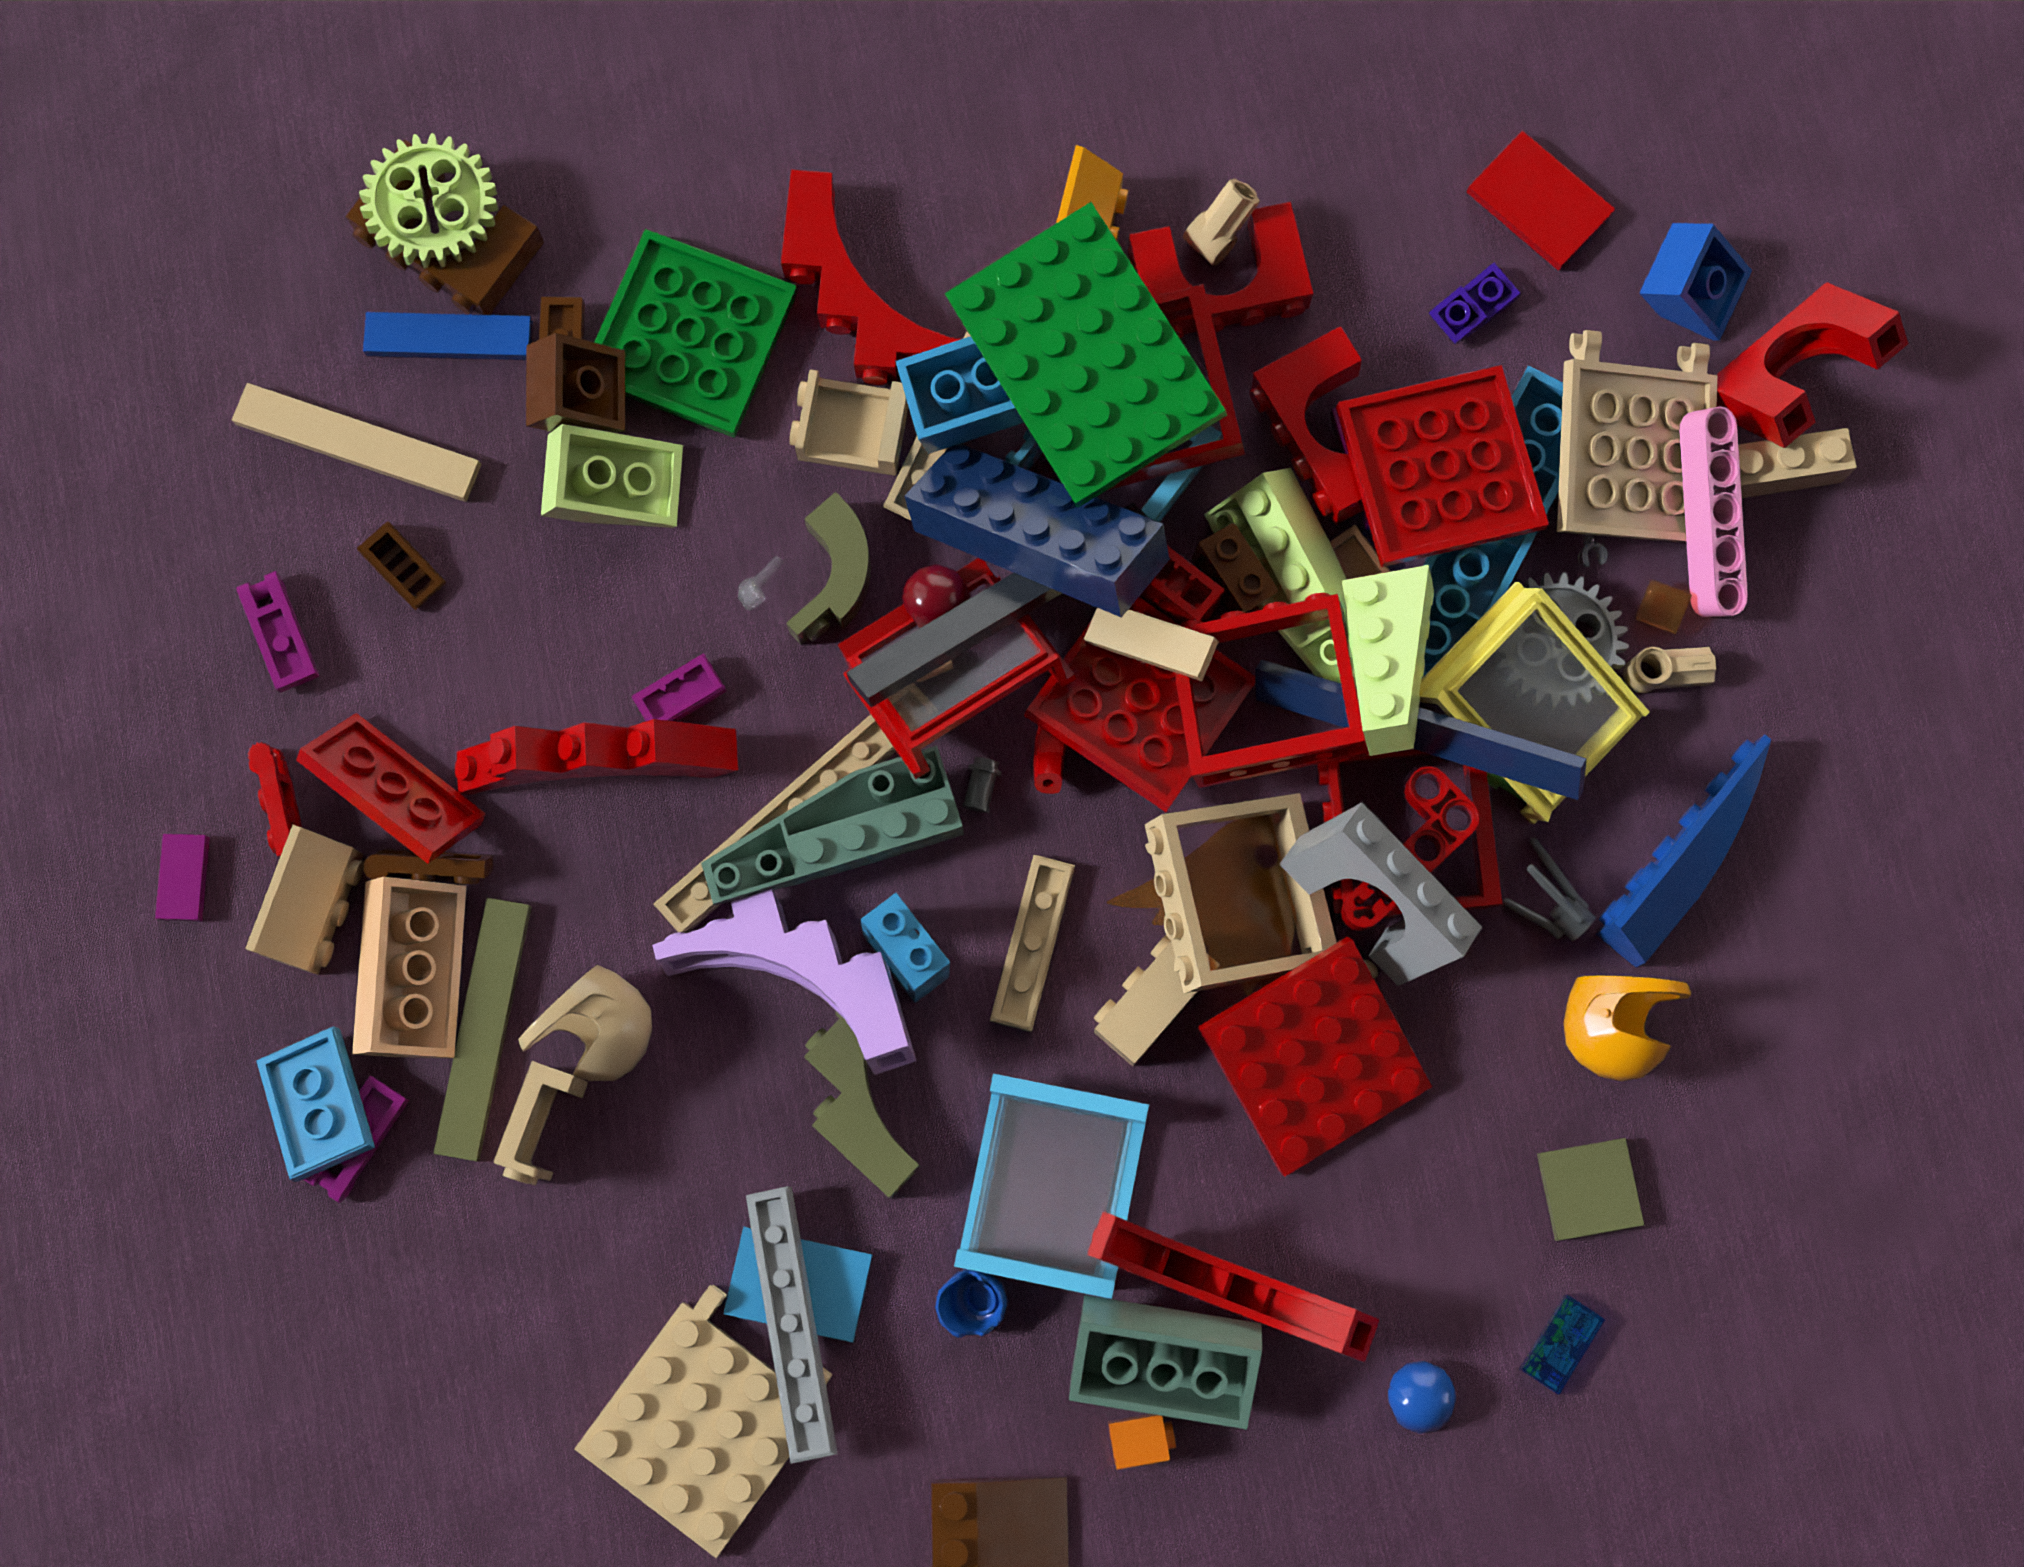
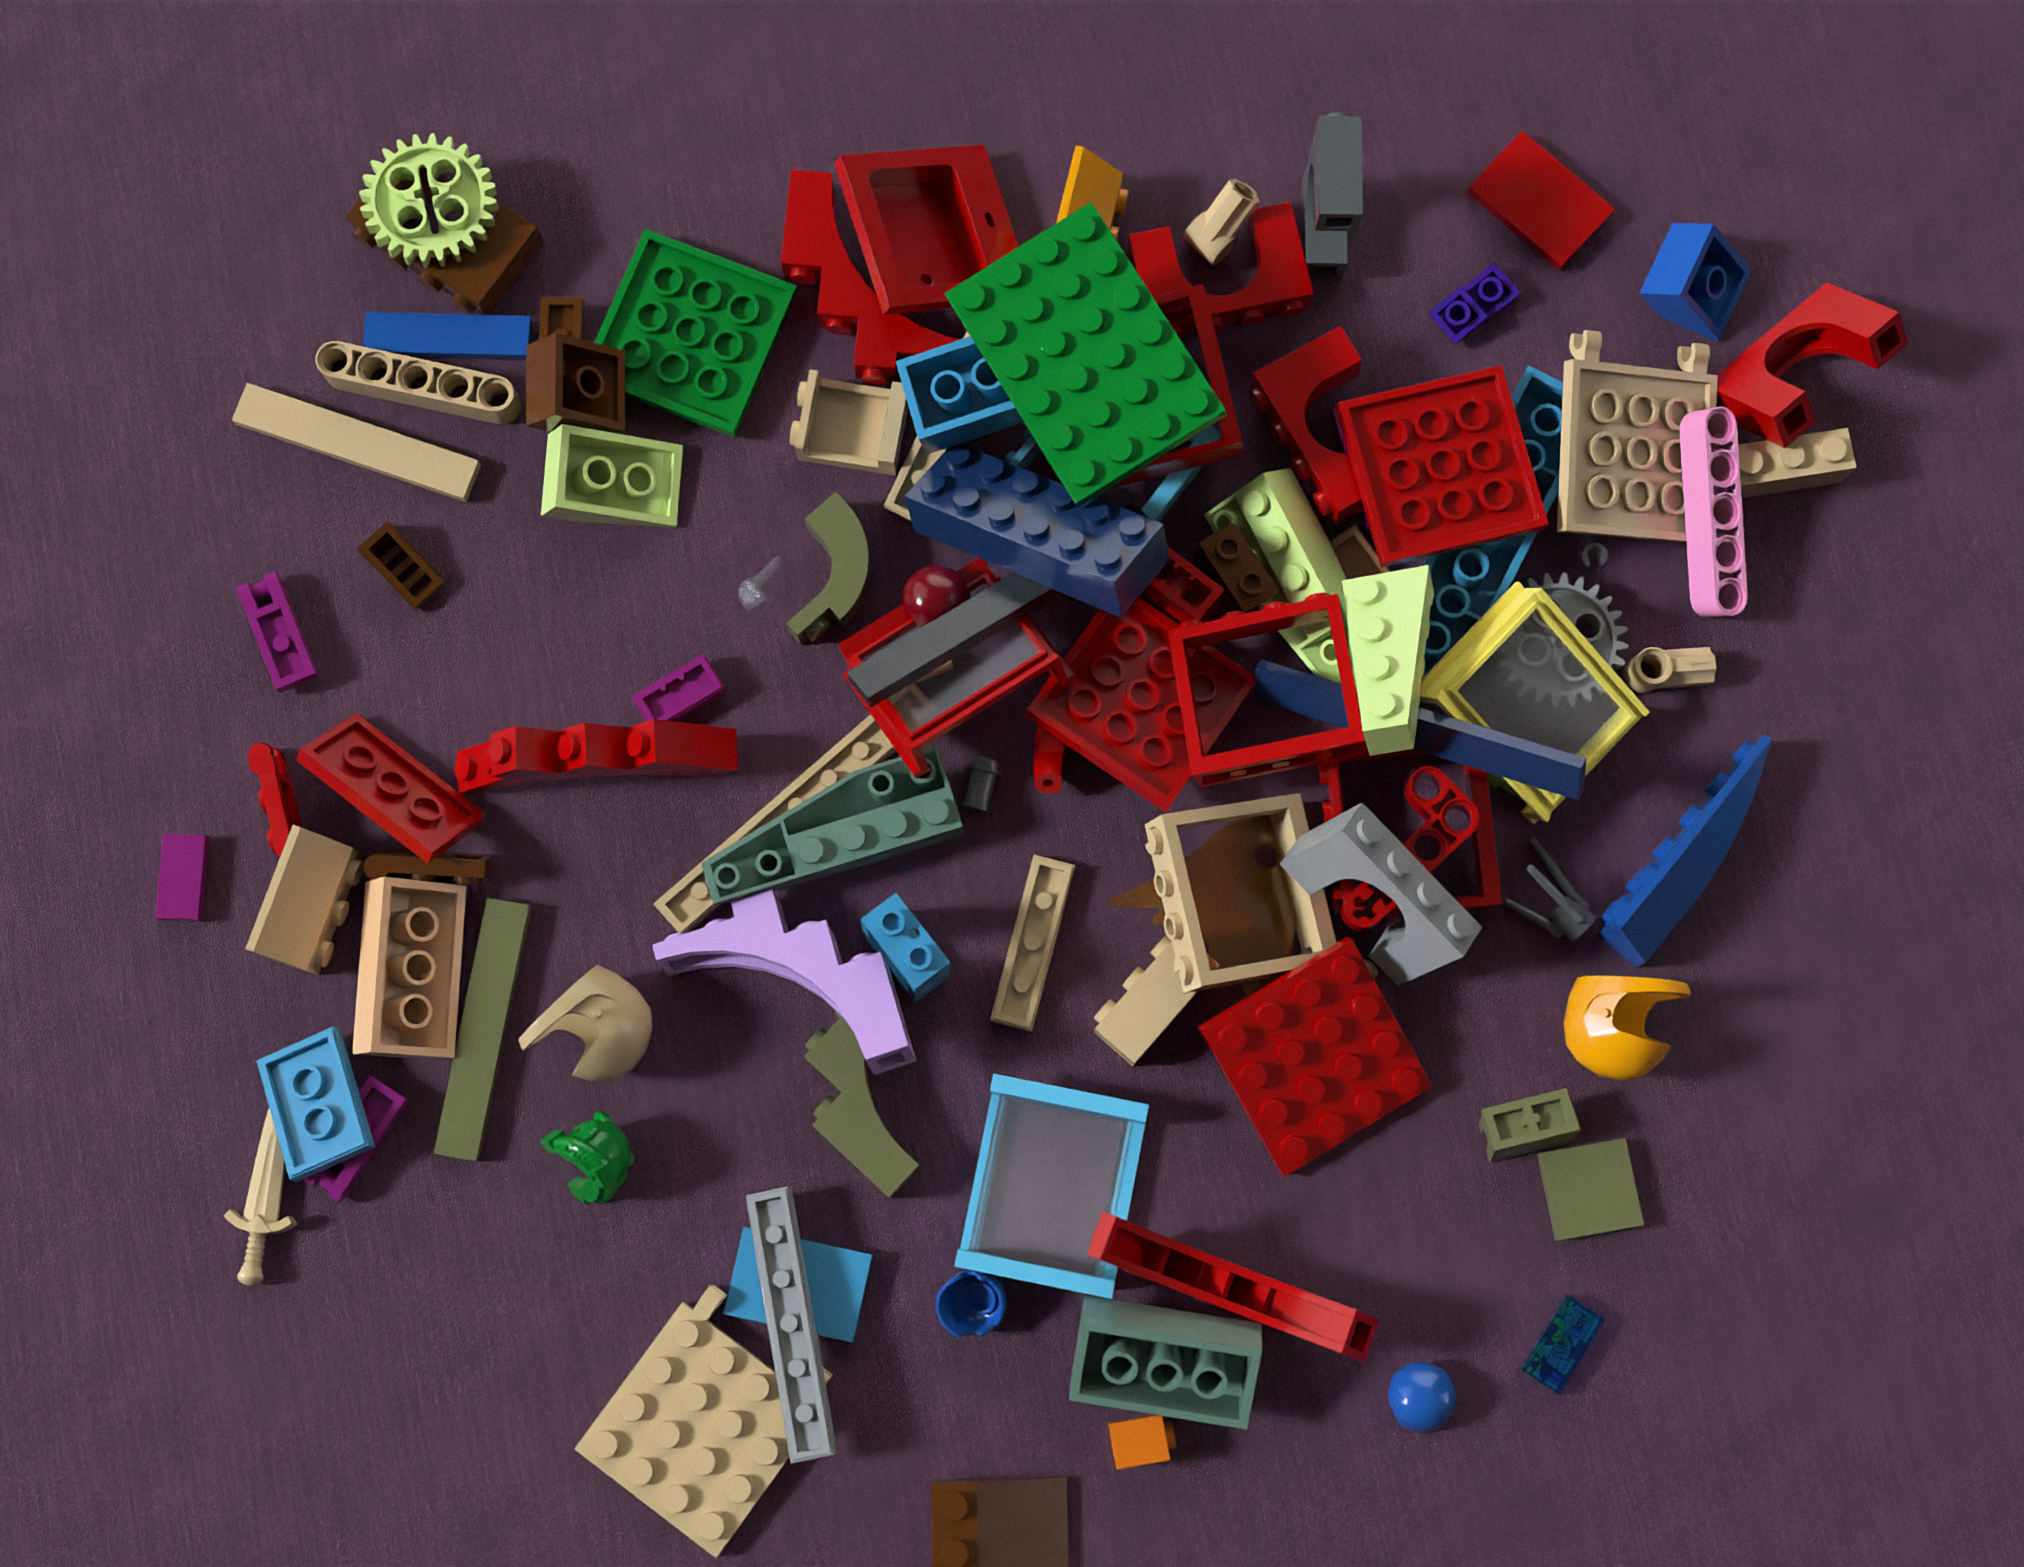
(262, 1204): none -> tan sword
(405, 369): none -> tan beam
(529, 1120): tan panel -> none
(597, 1150): none -> green helmet
(925, 221): none -> red piece
(1153, 642): tan tile -> none
(1332, 194): none -> dark grey arch
(1529, 1125): none -> olive hinge
(1663, 606): clear orange tile -> none

